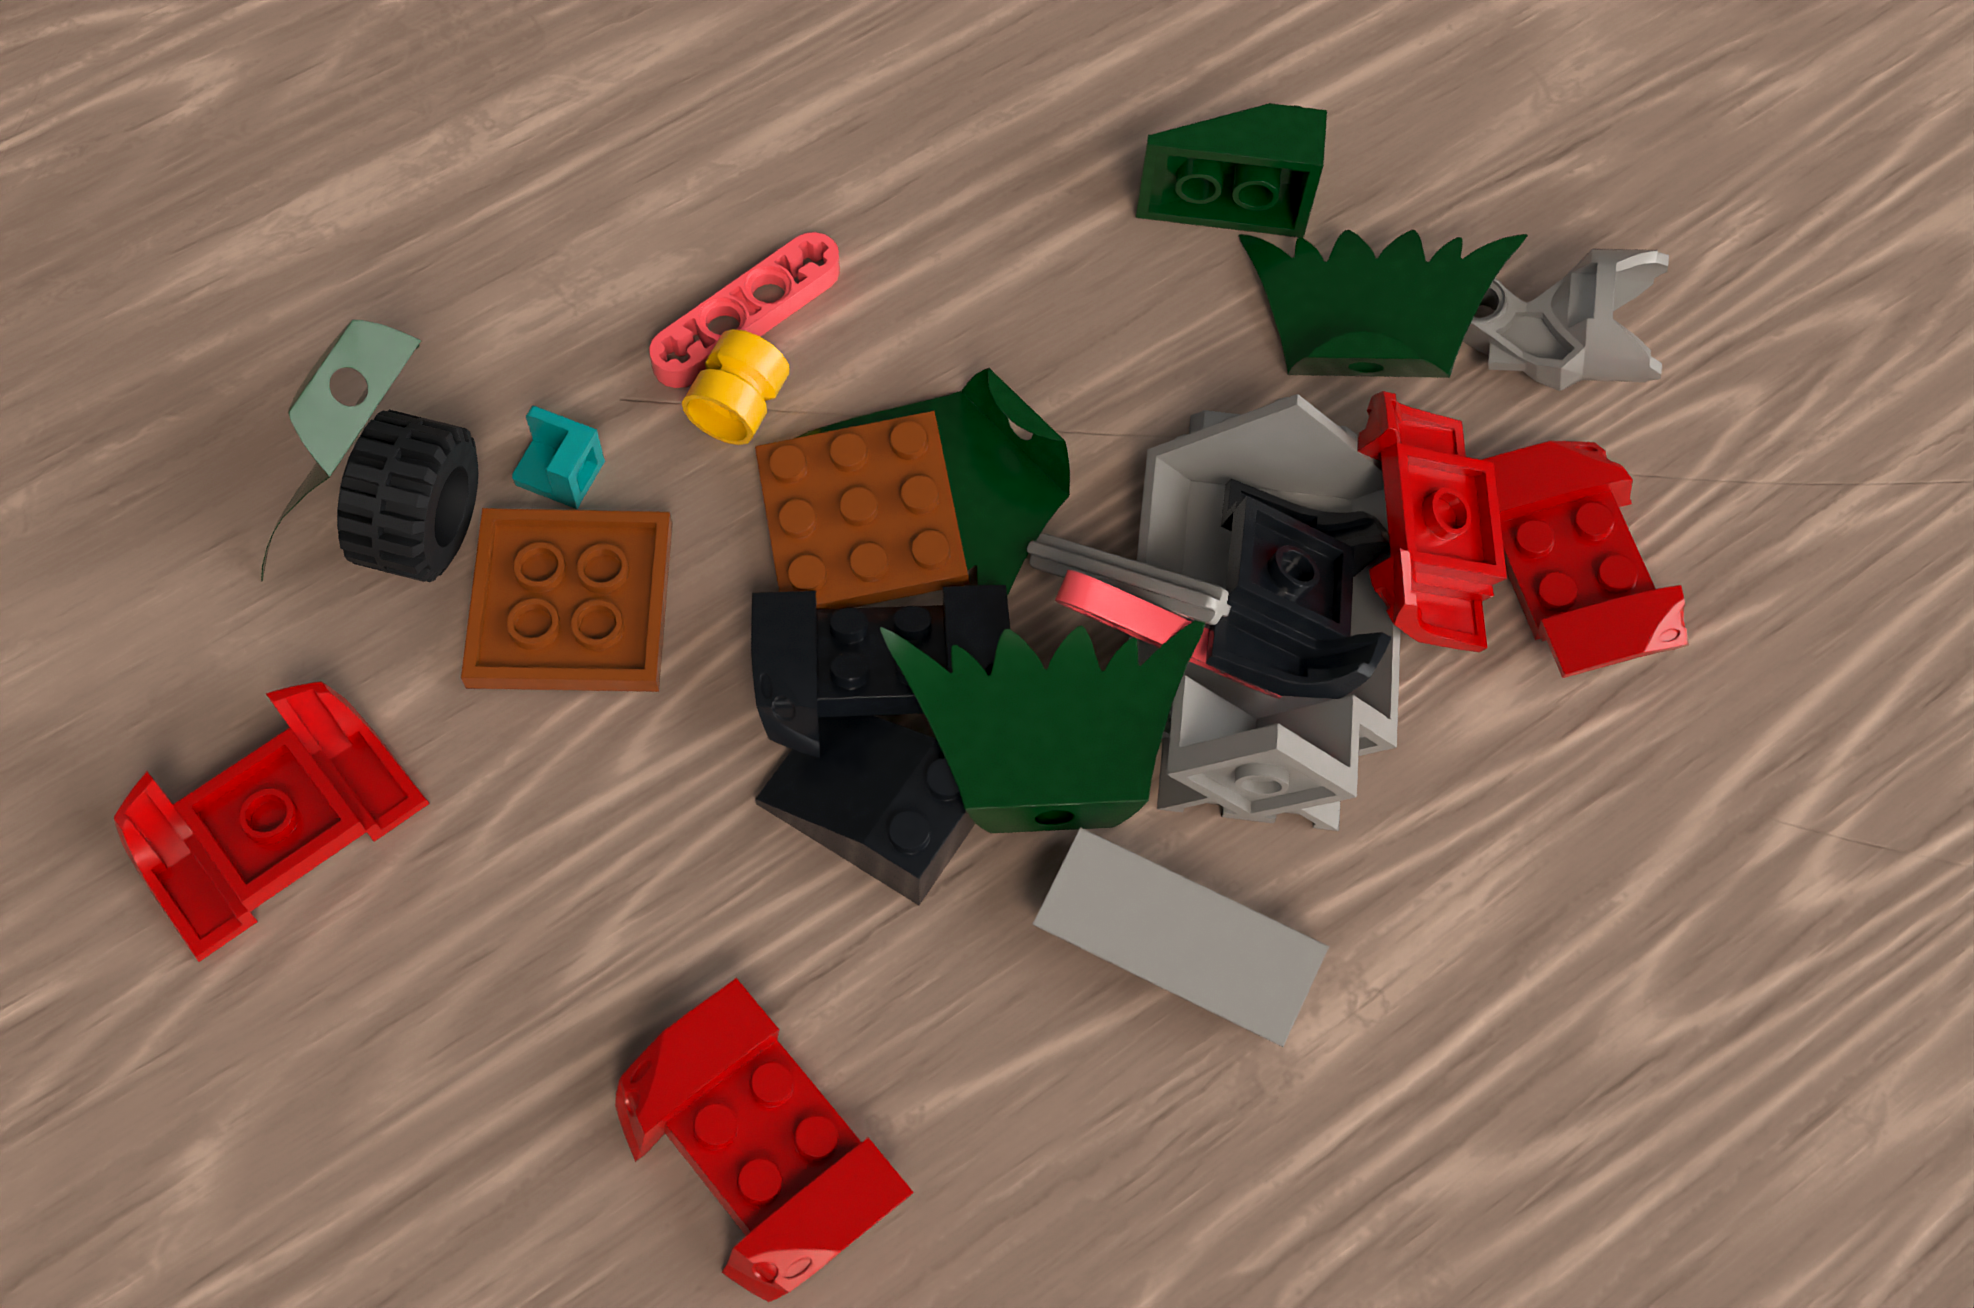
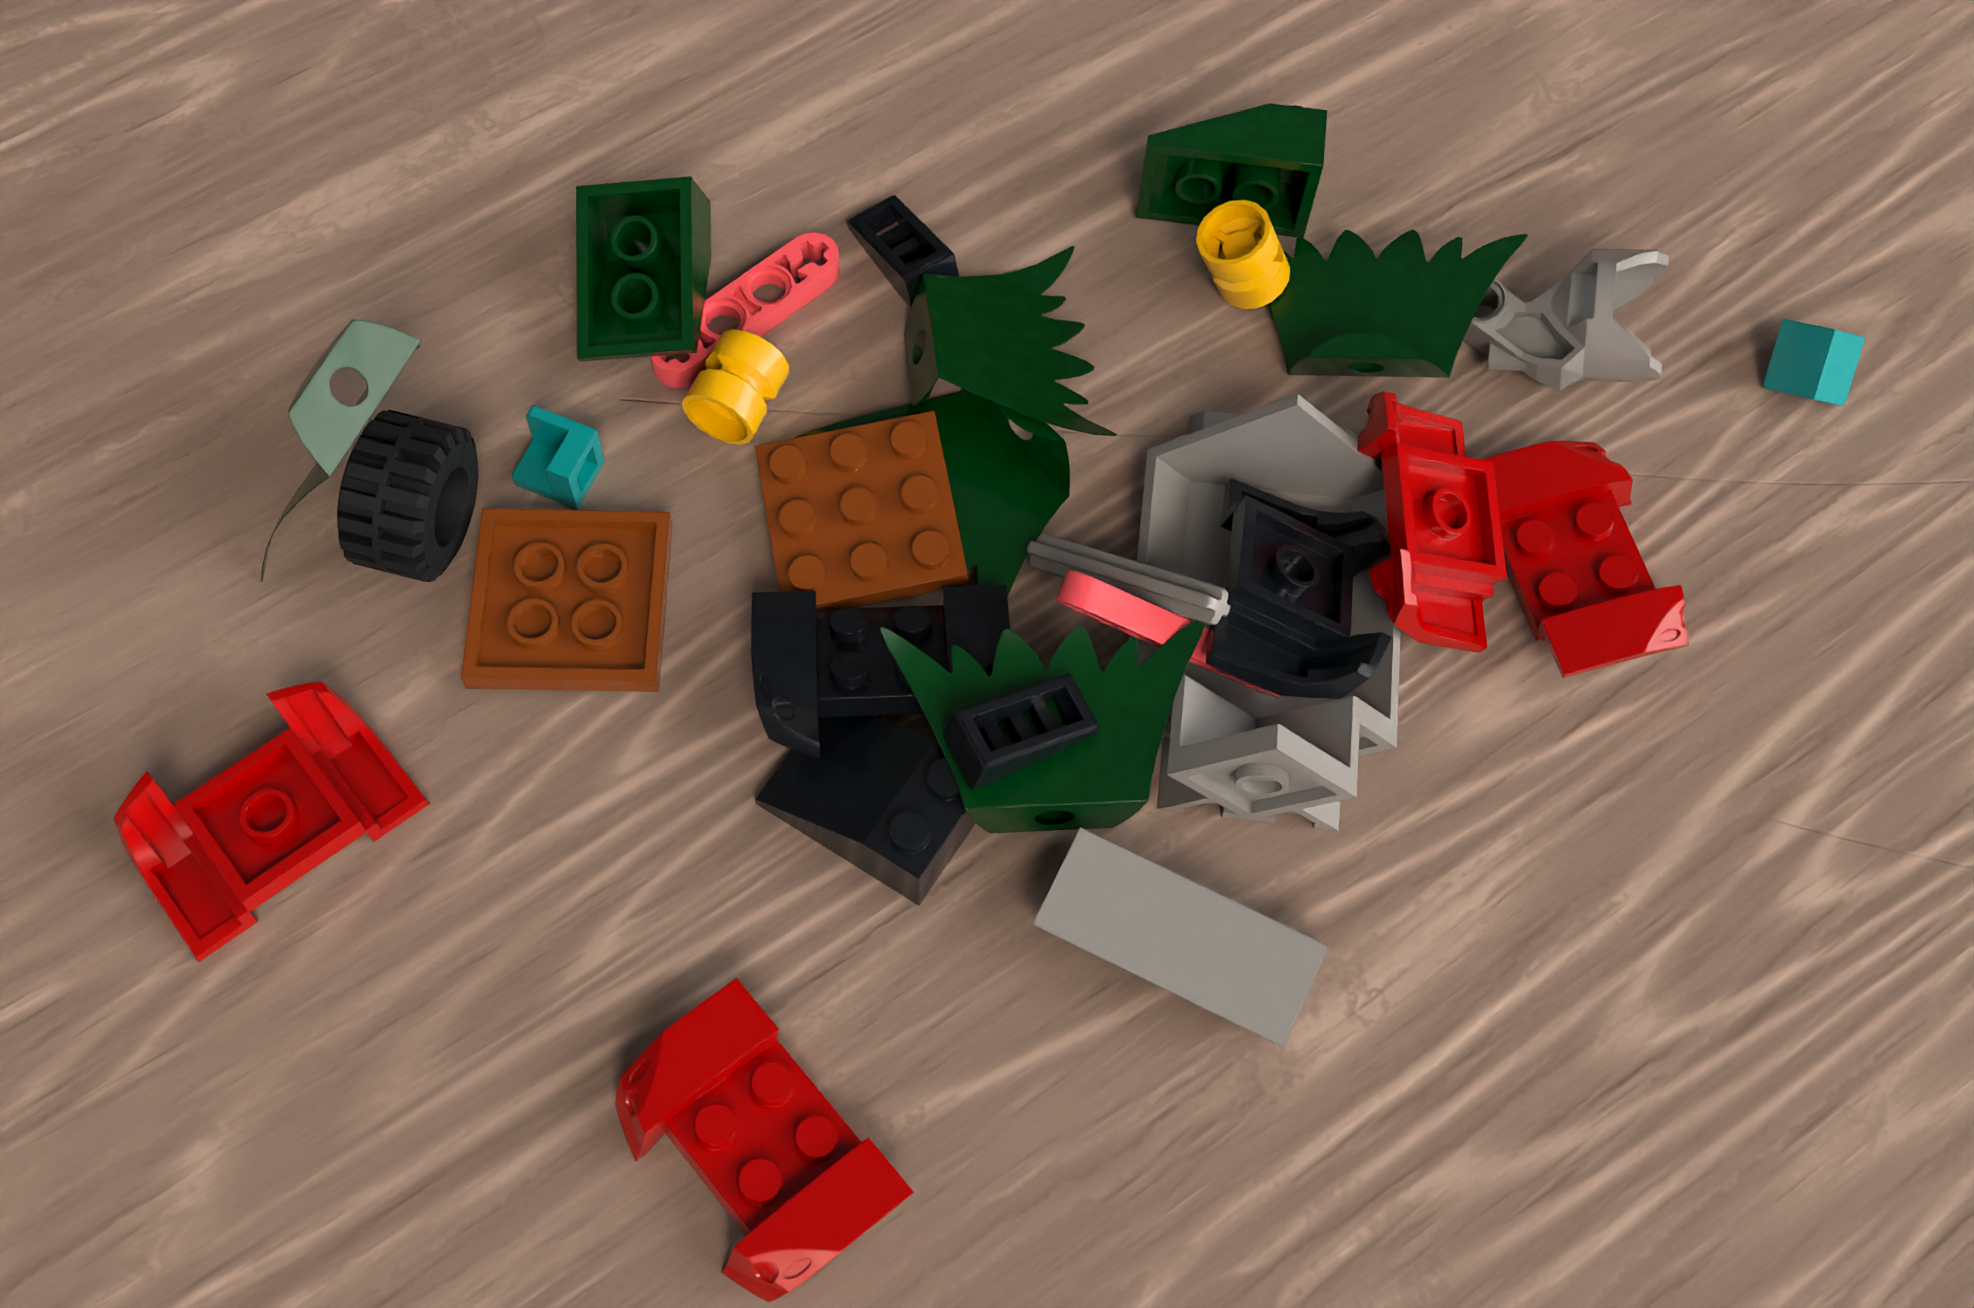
(641, 267): none -> dark green slope
(919, 241): none -> black slope
(983, 751): none -> black slope
(997, 344): none -> dark green piece
(1243, 254): none -> yellow wheel
(1813, 362): none -> teal panel

